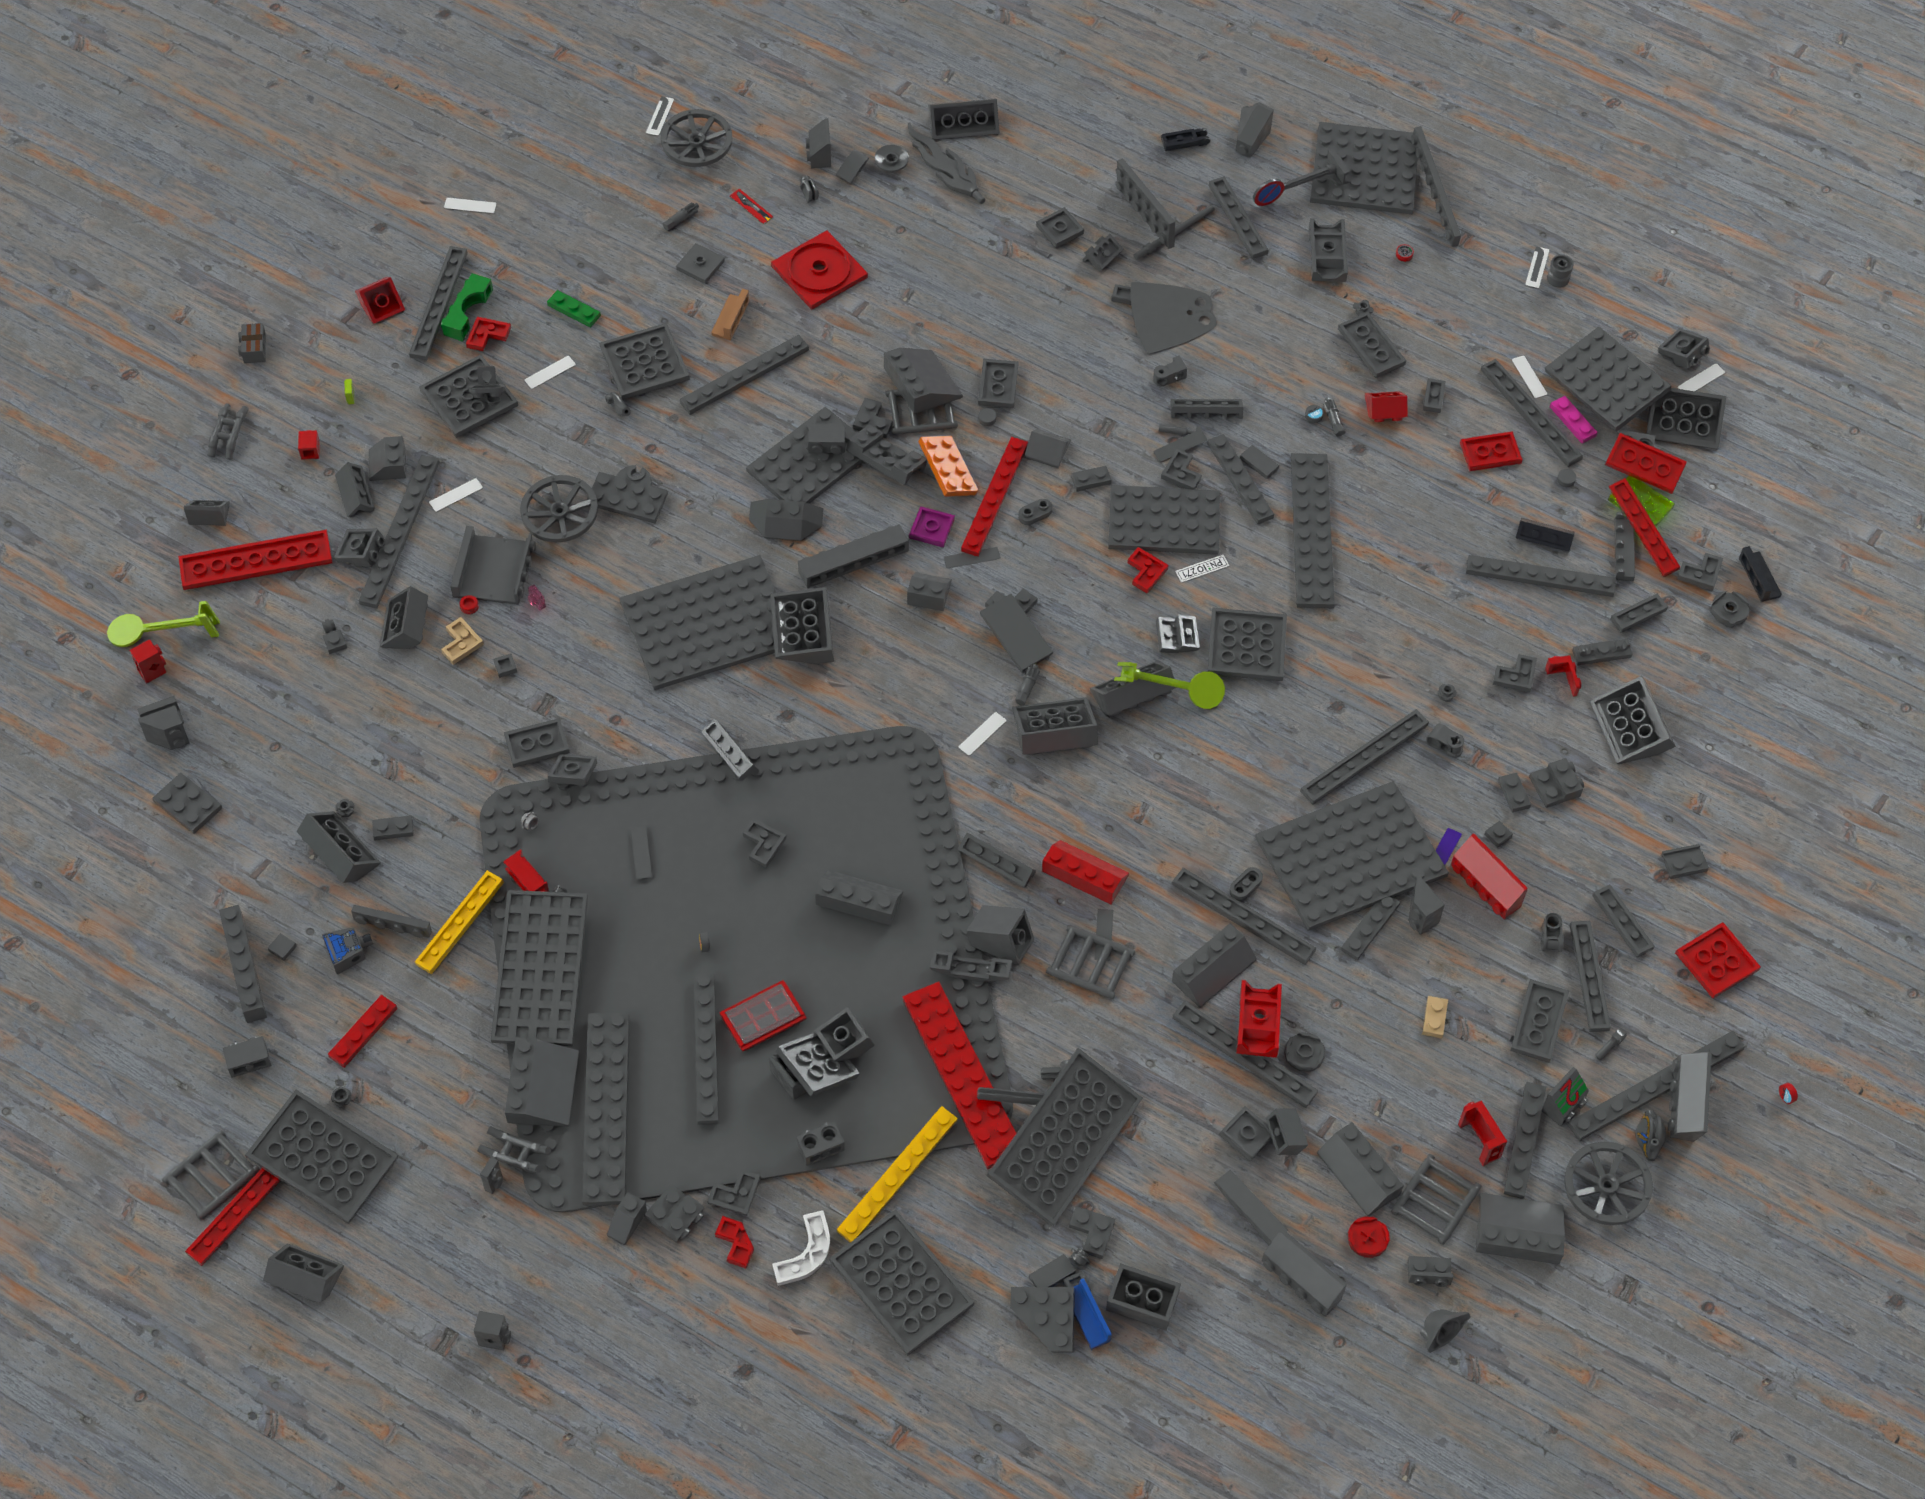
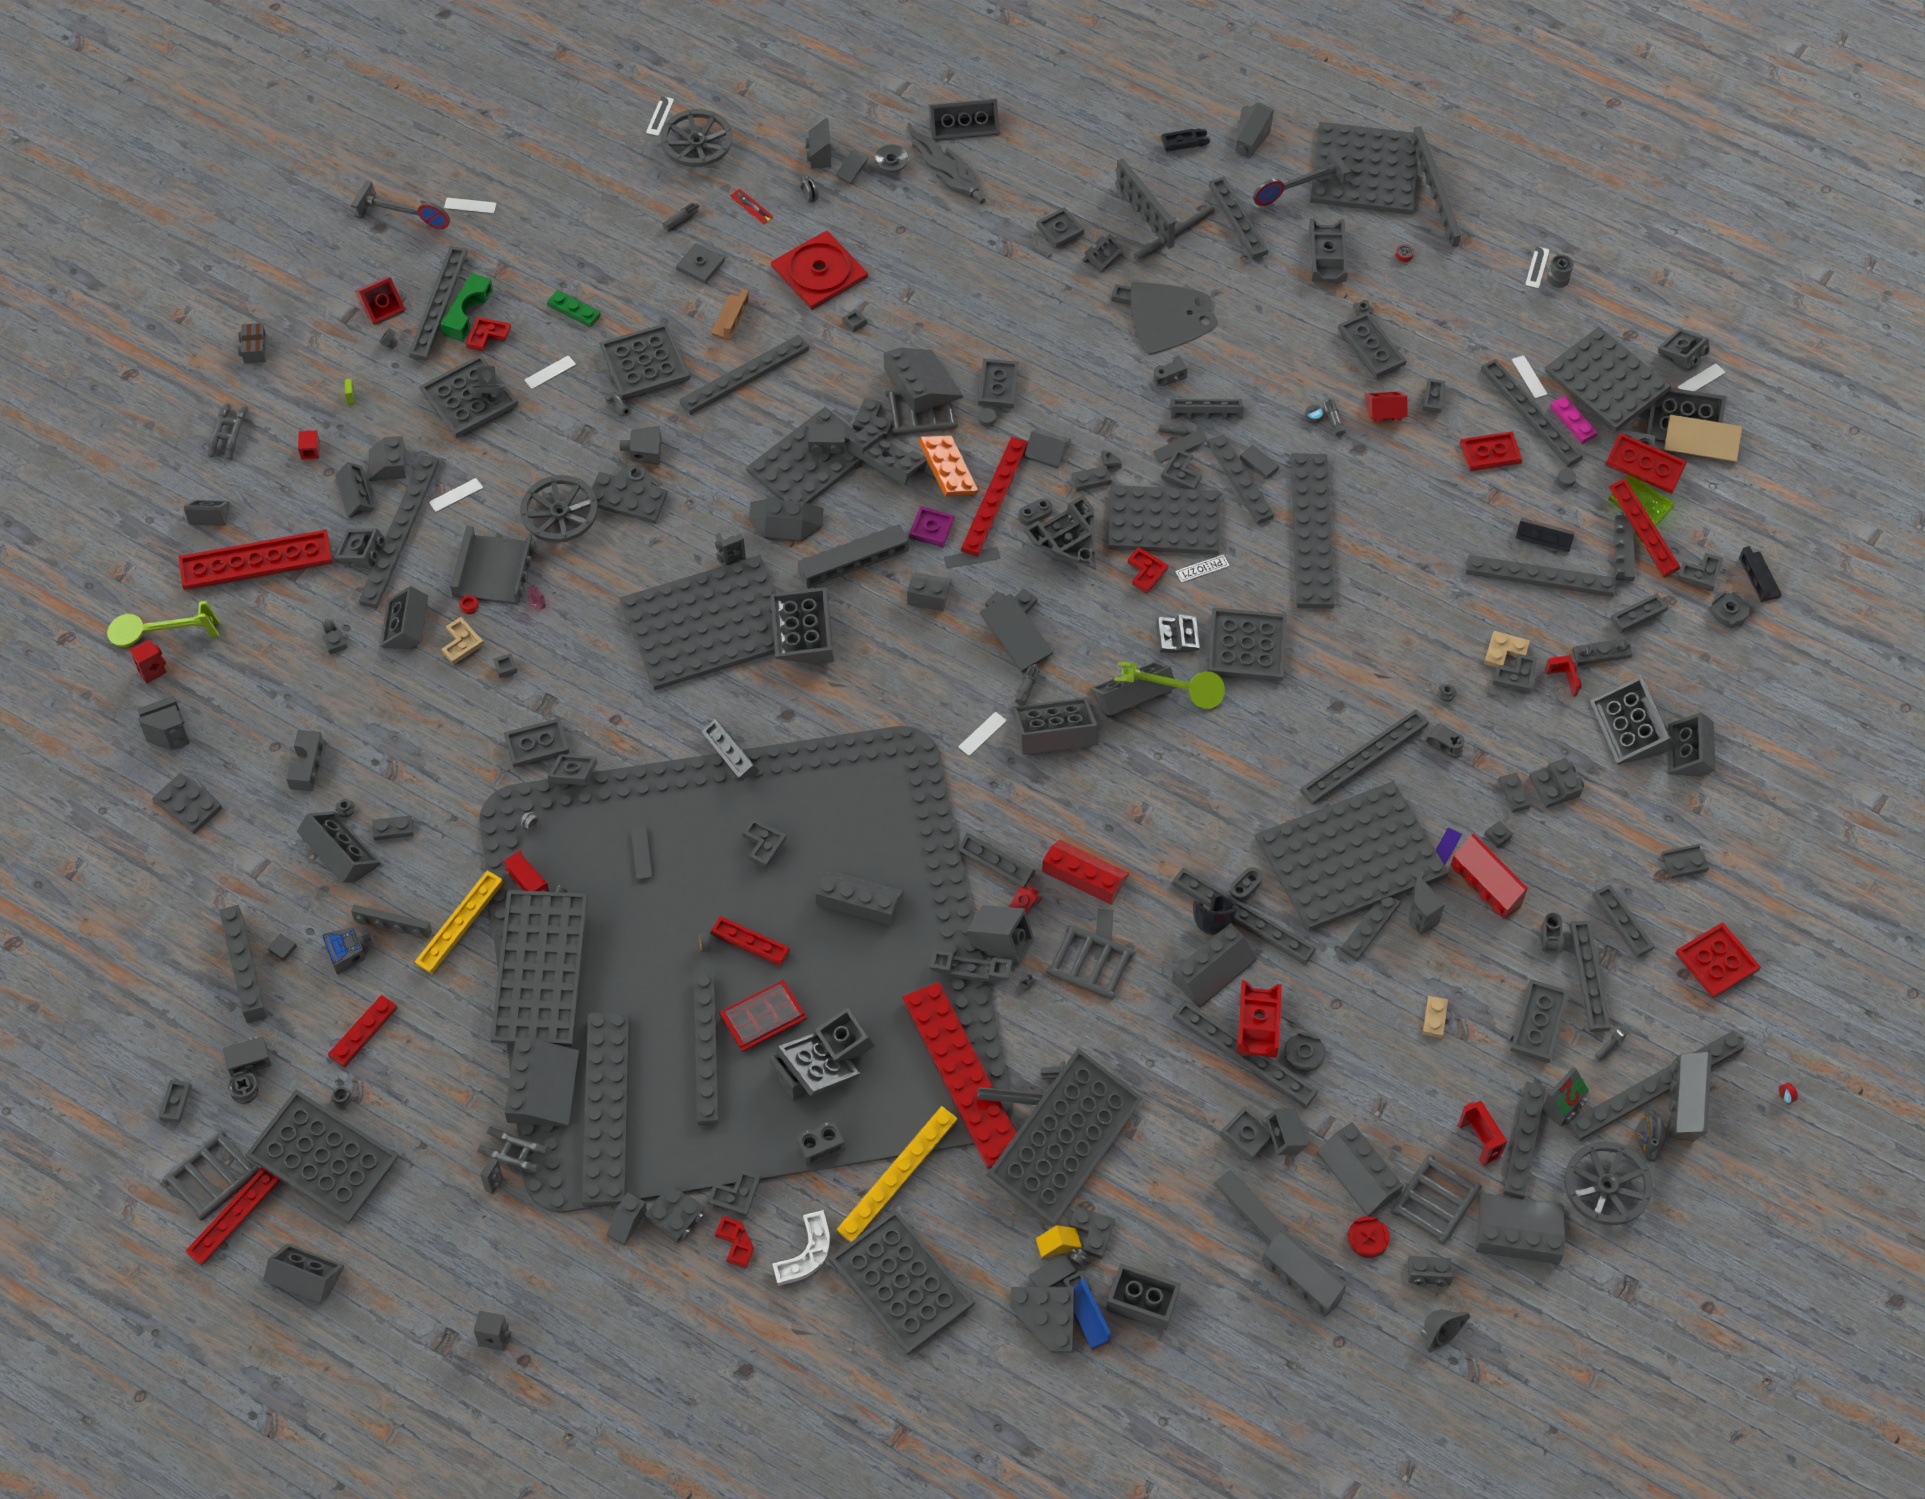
(175, 1101): none -> dark grey plate
(243, 1087): none -> dark grey wheel
(304, 774): none -> dark grey arch
(388, 338): none -> dark grey tile
(427, 211): none -> dark grey piece
(644, 445): none -> dark grey torso
(730, 549): none -> dark grey bracket
(750, 941): none -> red tile
(854, 320): none -> dark grey tile
(1026, 898): none -> red bracket
(1027, 982): none -> dark grey rock
(1058, 1241): none -> yellow slope
(1068, 533): none -> dark grey wedge
(1110, 460): none -> dark grey tile
(1219, 915): none -> black hair
(1504, 644): none -> tan plate
(1694, 746): none -> dark grey slope
(1703, 438): none -> tan tile

